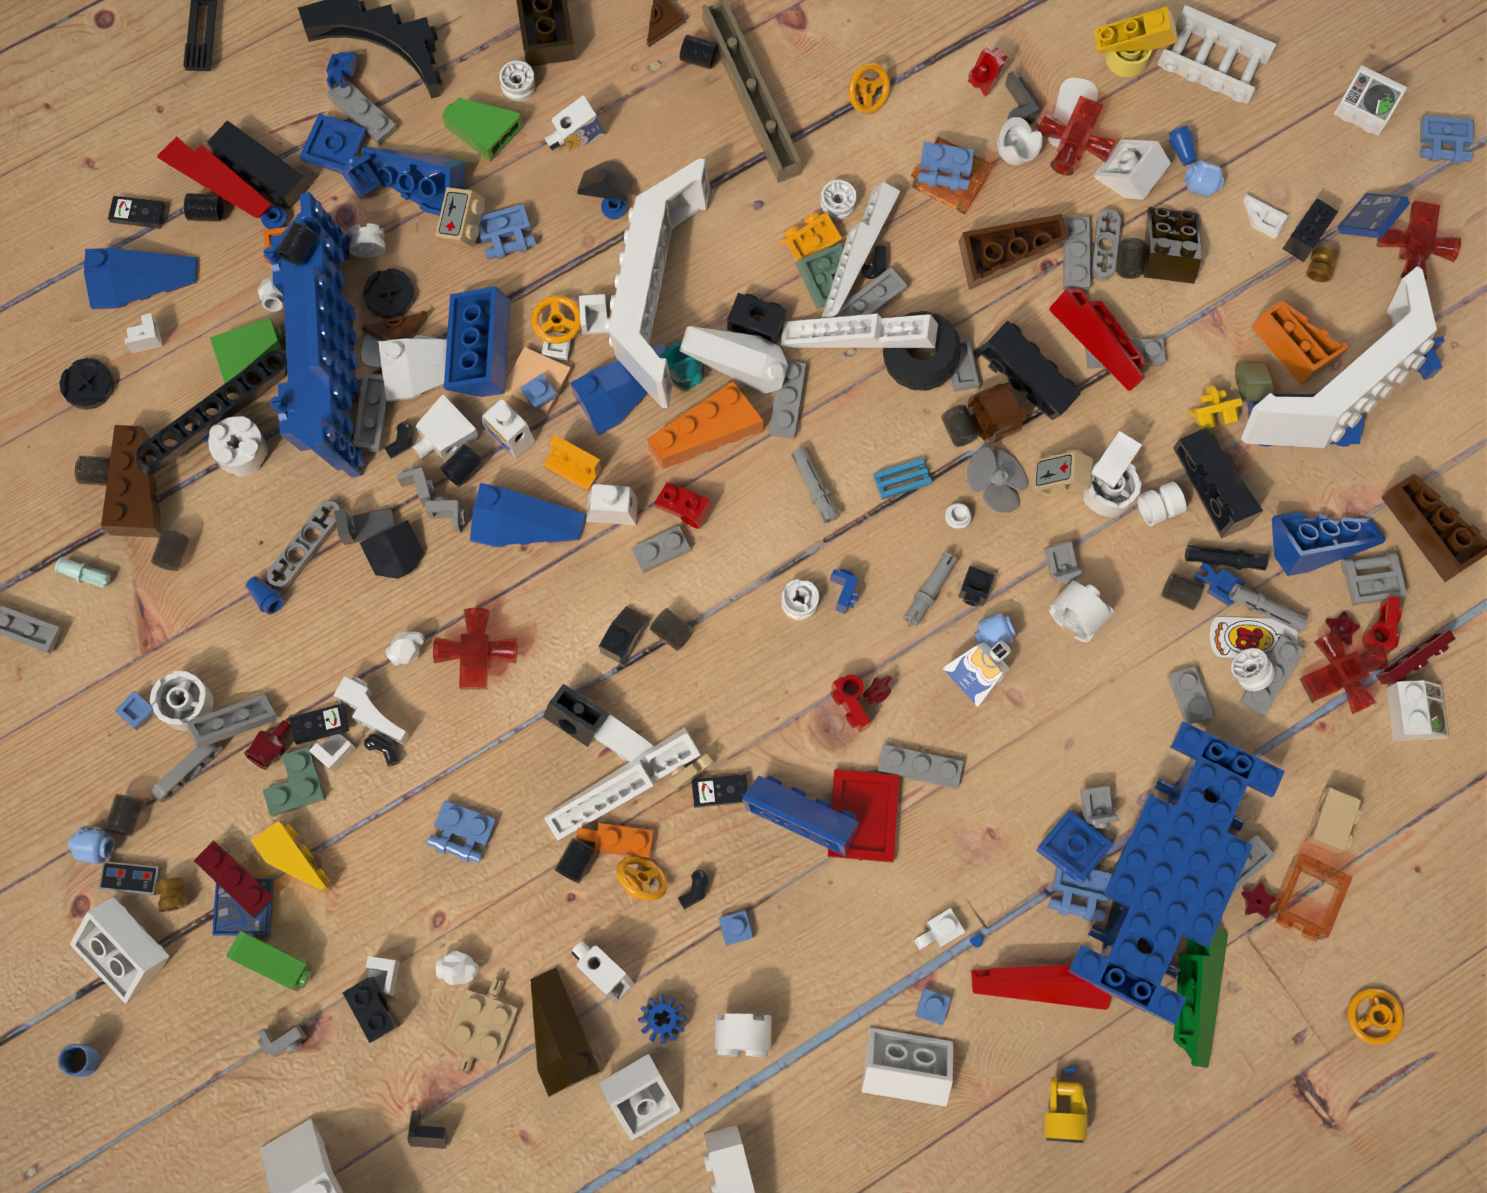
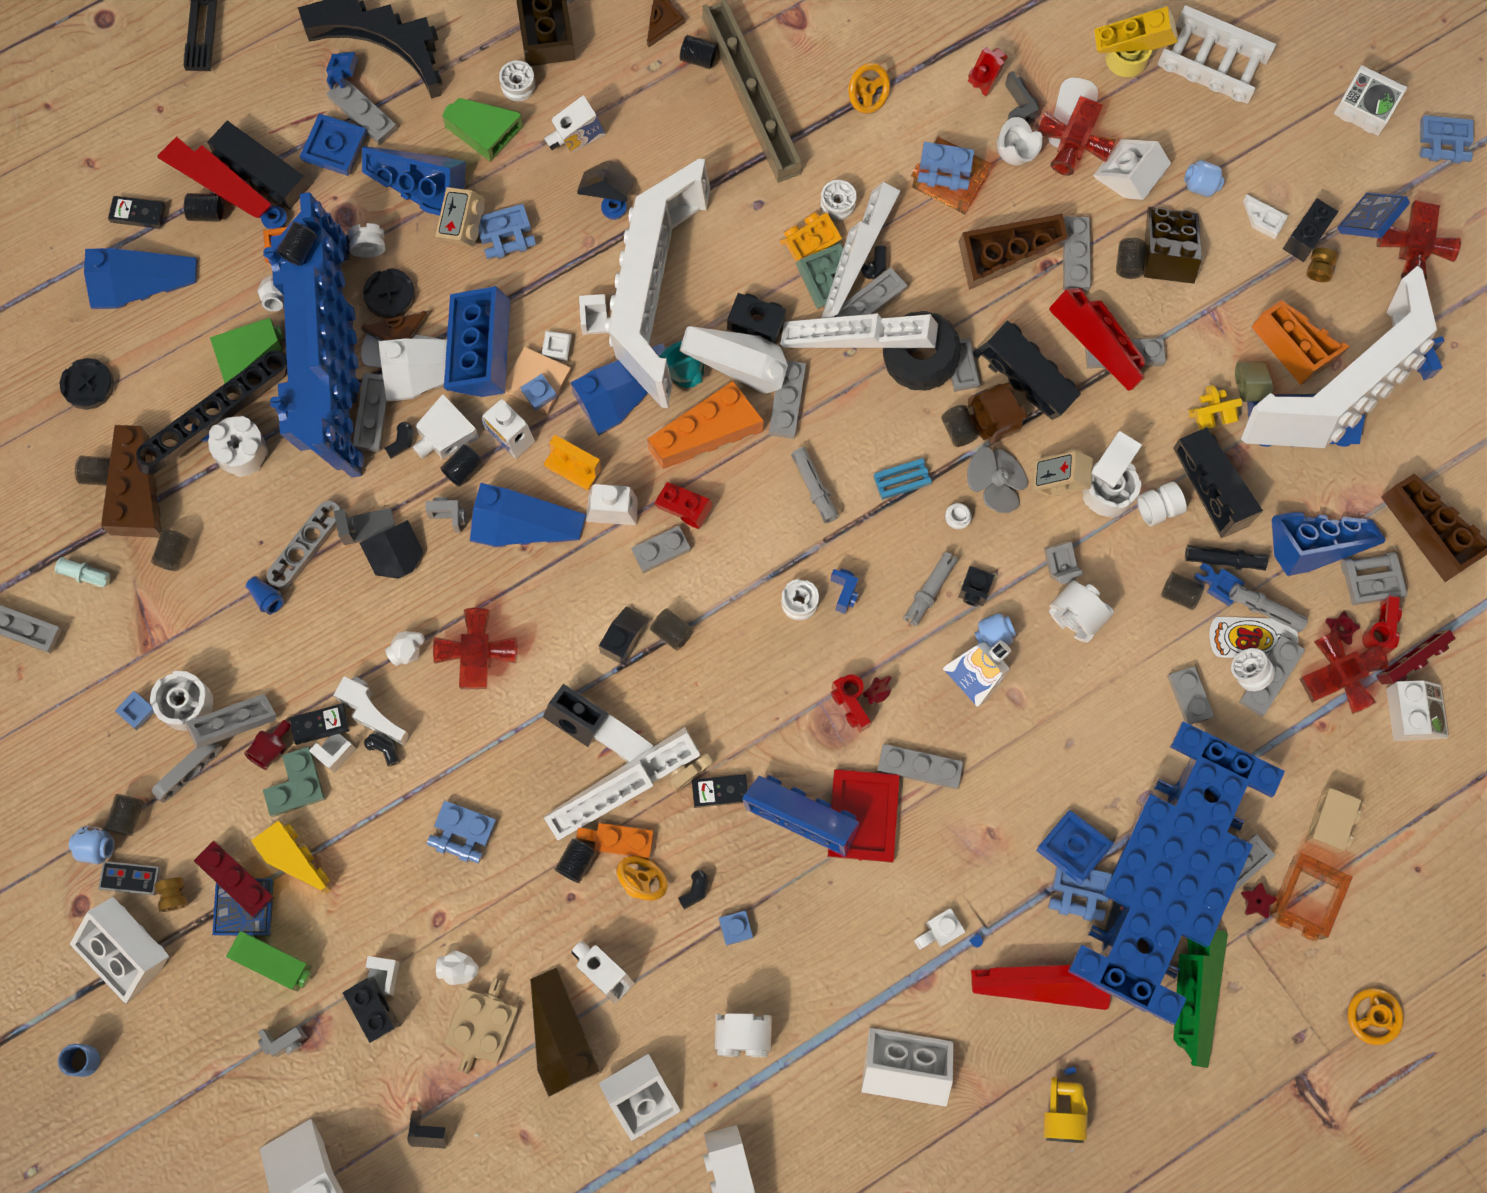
(144, 336): white panel -> none
(361, 176): blue bracket -> none
(417, 476): light grey bracket -> none
(561, 327): light orange piece -> none
(660, 1009): blue gear -> none
(932, 1006): medium blue plate -> none
(1097, 806): light grey bracket -> none
(1112, 236): light grey beam -> none
(1183, 145): blue cone -> none

